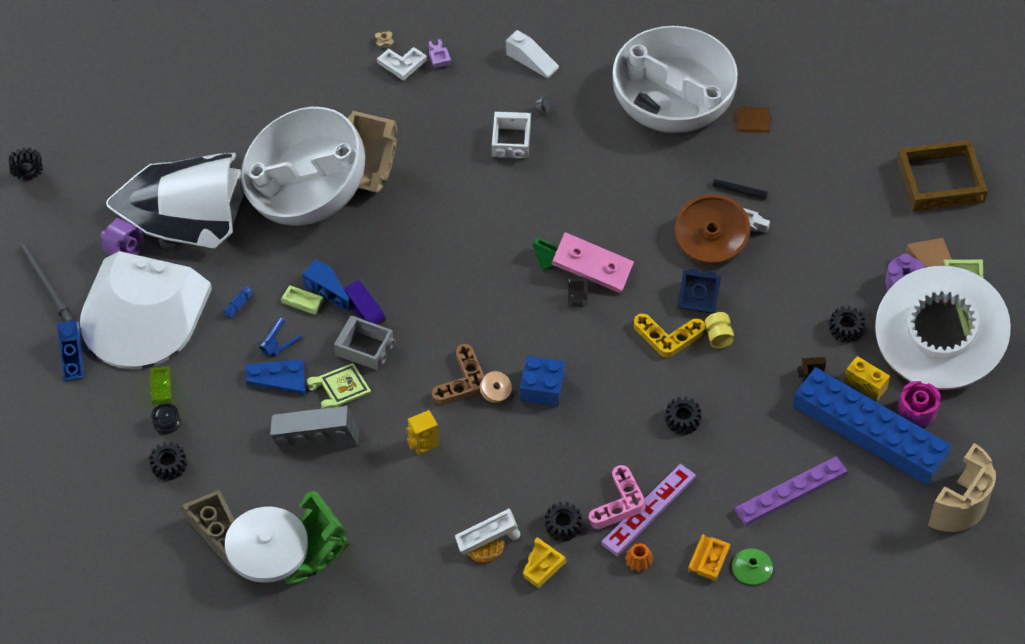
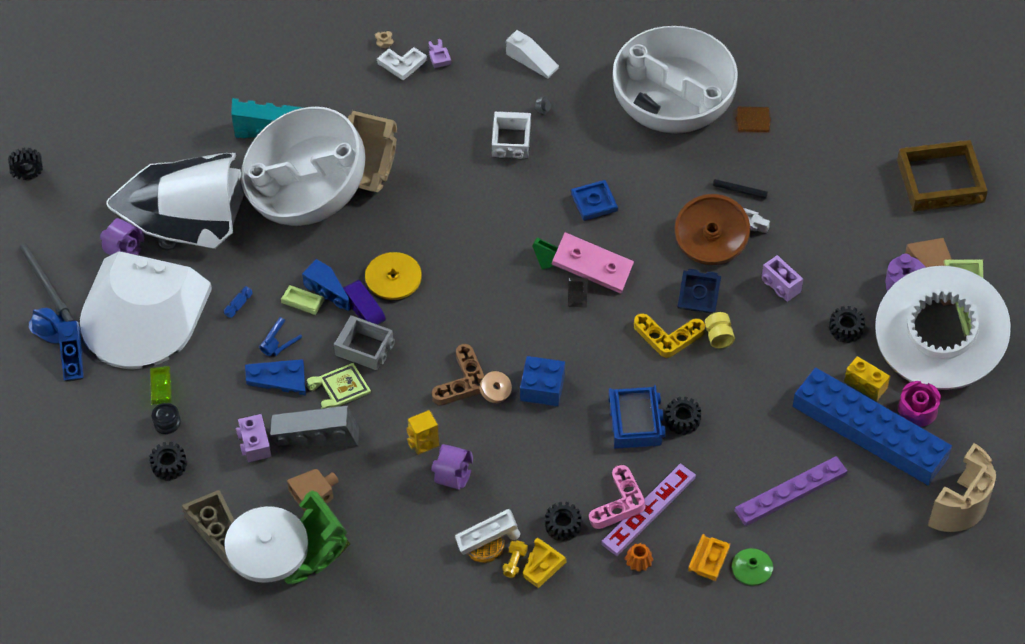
(44, 324): none -> blue piece
(252, 118): none -> teal wedge
(254, 438): none -> lavender brick
(314, 481): none -> medium nougat torso
(406, 278): none -> yellow piece
(452, 466): none -> medium lavender brick
(517, 549): none -> yellow bar
(594, 200): none -> blue plate
(636, 417): none -> window
(782, 278): none -> lavender brick
(808, 366): dark brown bracket -> none

